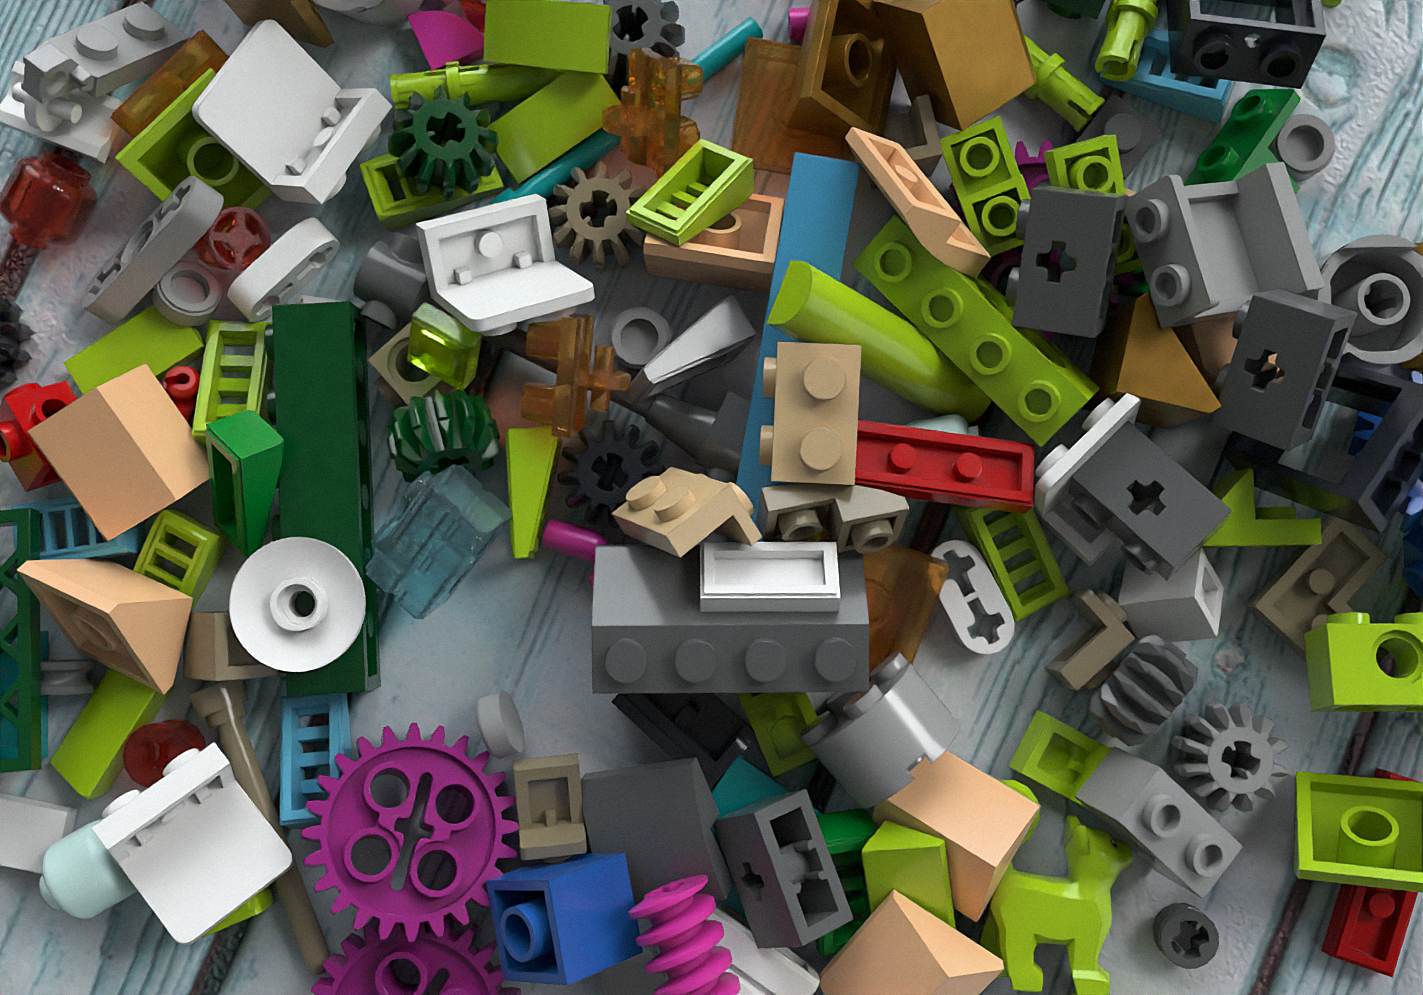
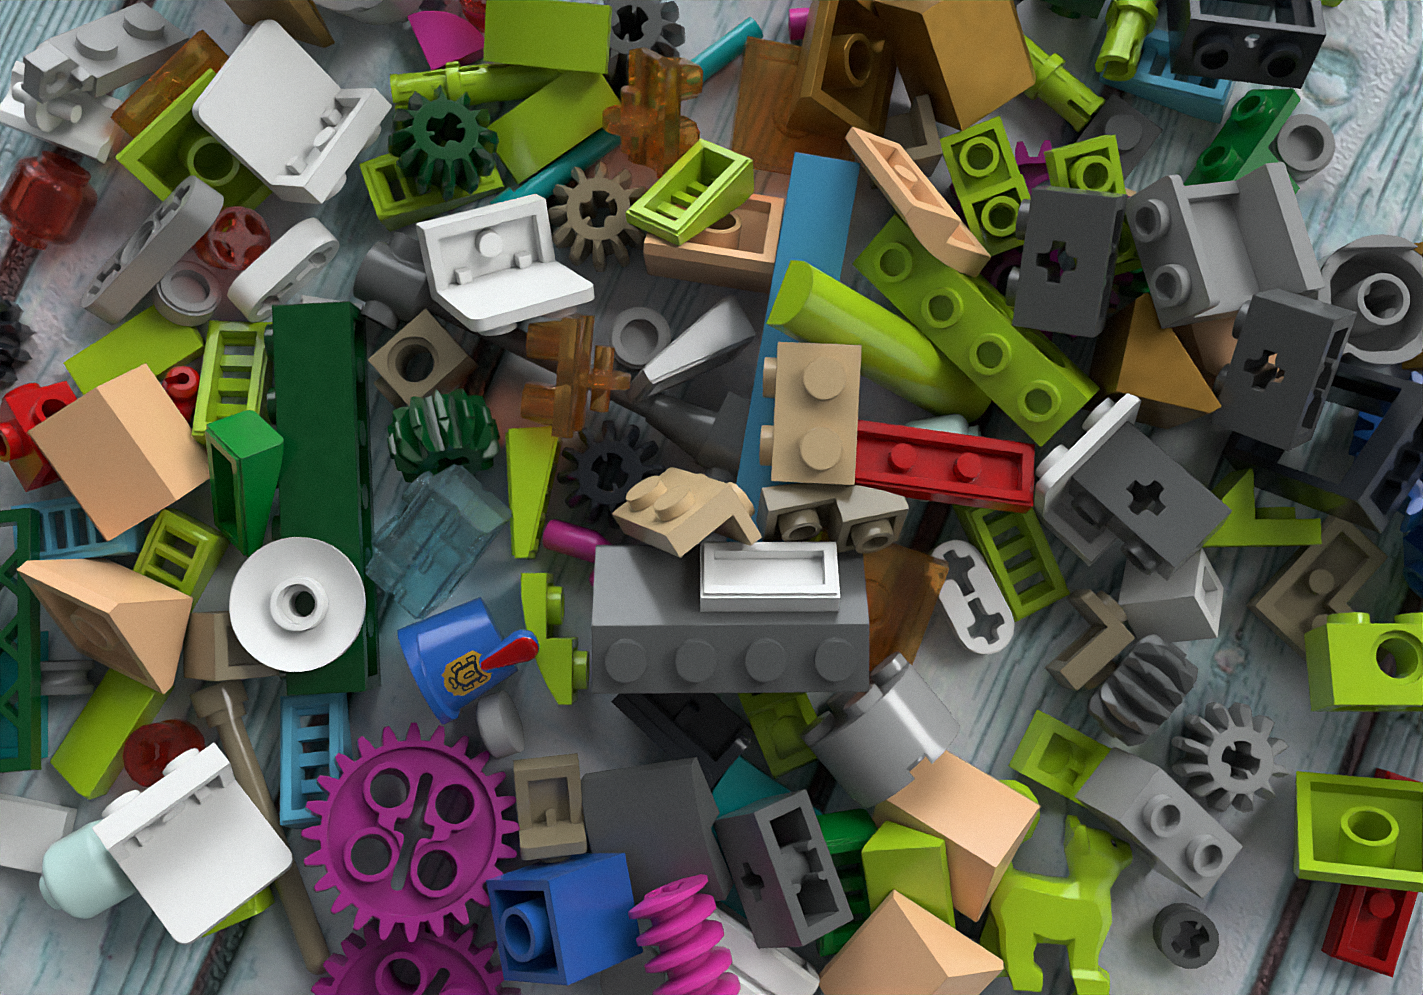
(443, 346): clear neon green tile -> none
(462, 656): none -> blue hat
(558, 657): none -> lime slope

